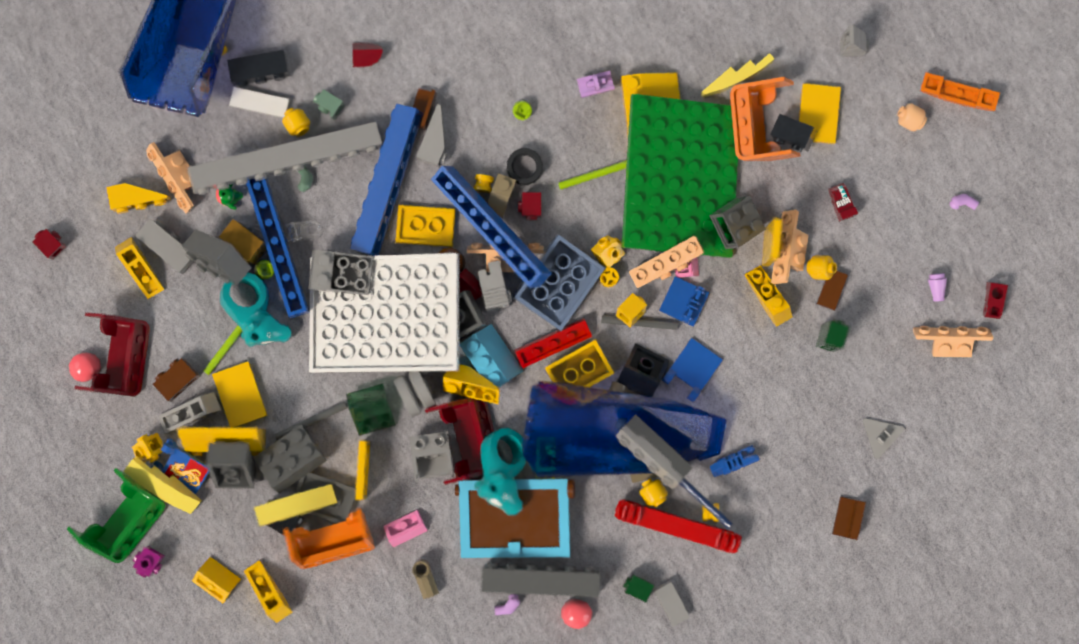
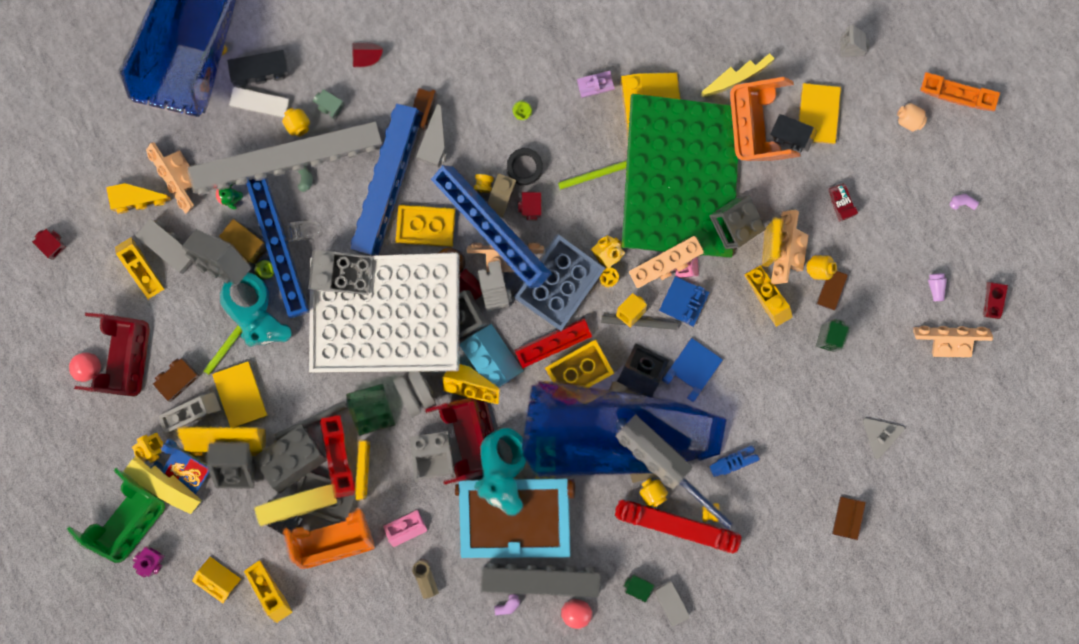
(336, 457): none -> red arch

